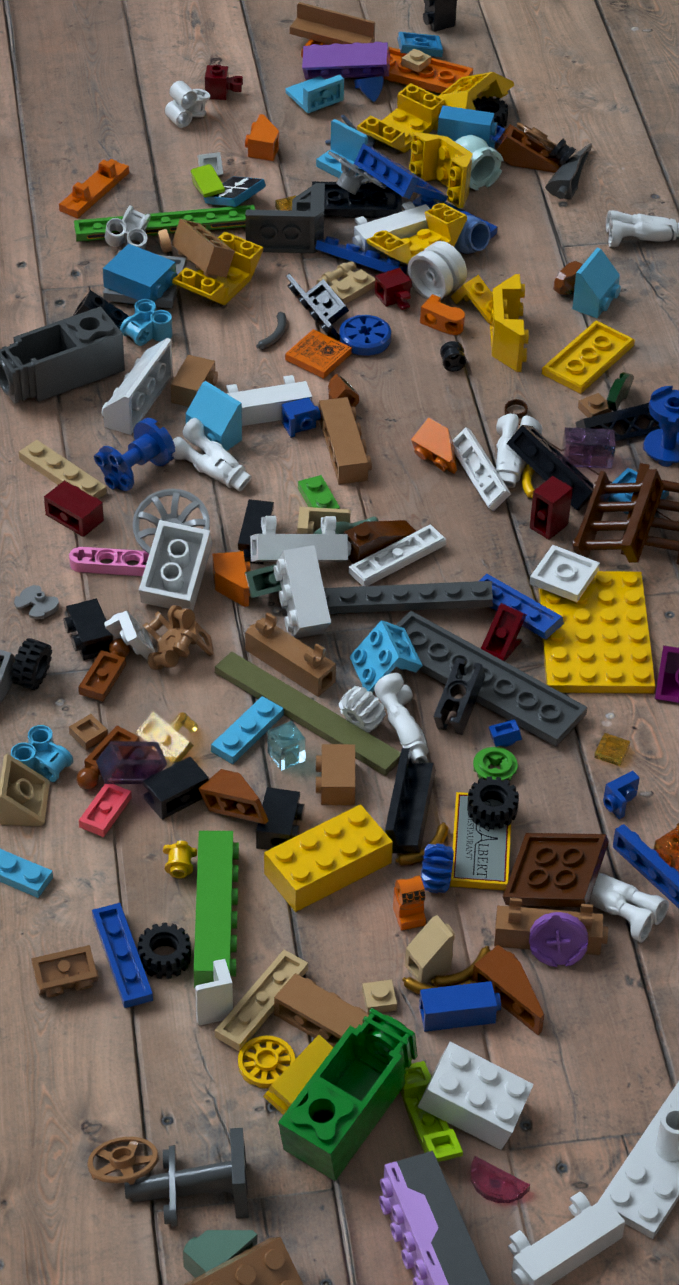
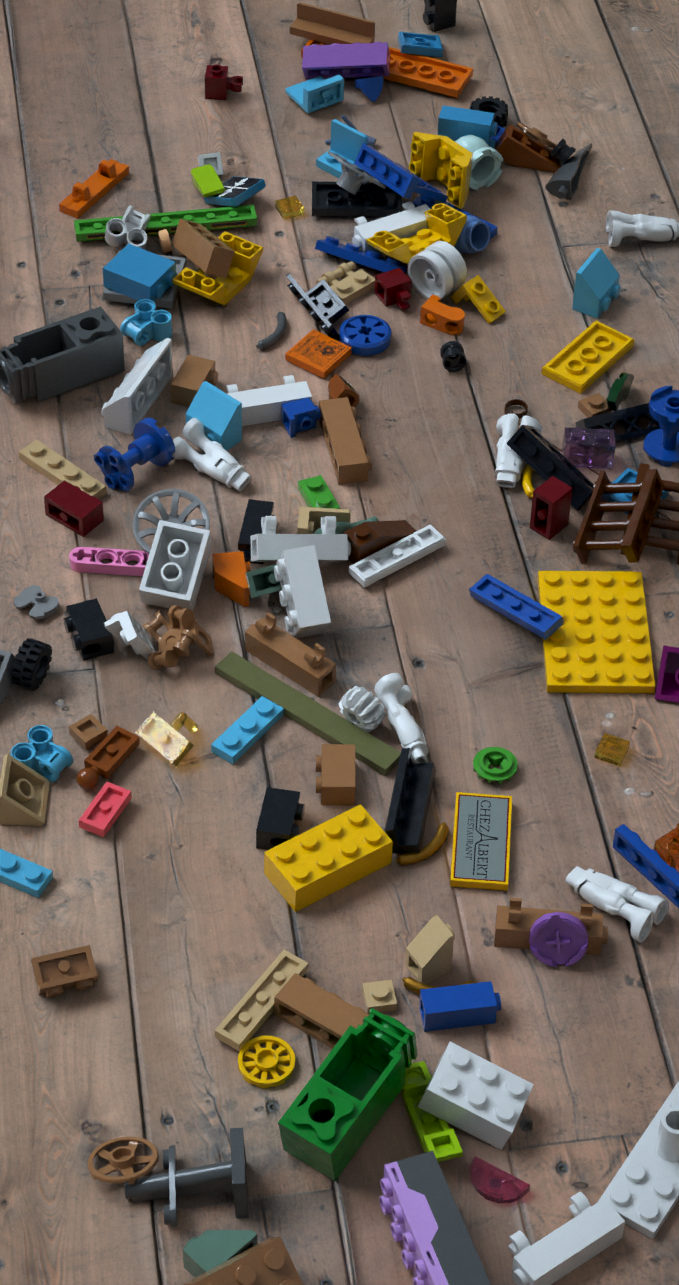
(94, 301): black bracket -> none
(105, 671): dark orange plate -> none
(122, 955): blue plate -> none
(130, 761): clear purple brick -> none
(164, 964): black tyre -> none
(174, 787): black brick -> none
(179, 859): yellow brick -> none
(186, 104): white piece -> none
(214, 904): bright green brick -> none
(215, 998): white panel -> none
(232, 796): dark orange slope -> none
(263, 139): orange slope -> none
(286, 745): clear light blue brick -> none
(290, 230): dark grey bracket -> none
(296, 1076): yellow piece -> none
(381, 652): medium azure bracket -> none
(408, 597): dark grey plate -> none
(409, 903): orange leg -> none
(415, 112): yellow slope -> none
(416, 60): tan plate -> none
(435, 443): orange slope -> none
(437, 867): blue gear -> none
(459, 977): pearl gold piece -> none
(461, 706): black piece -> none
(473, 87): yellow slope -> none
(480, 469): white plate -> none
(493, 815): black tyre -> none
(503, 632): dark red slope -> none
(504, 689): dark grey plate -> none
(505, 733): blue plate -> none
(506, 329): yellow slope -> none
(512, 985): dark orange slope -> none
(556, 869): reddish brown plate -> none
(564, 573): white plate -> none
(565, 280): dark orange rock -> none
(620, 792): blue bracket -> none

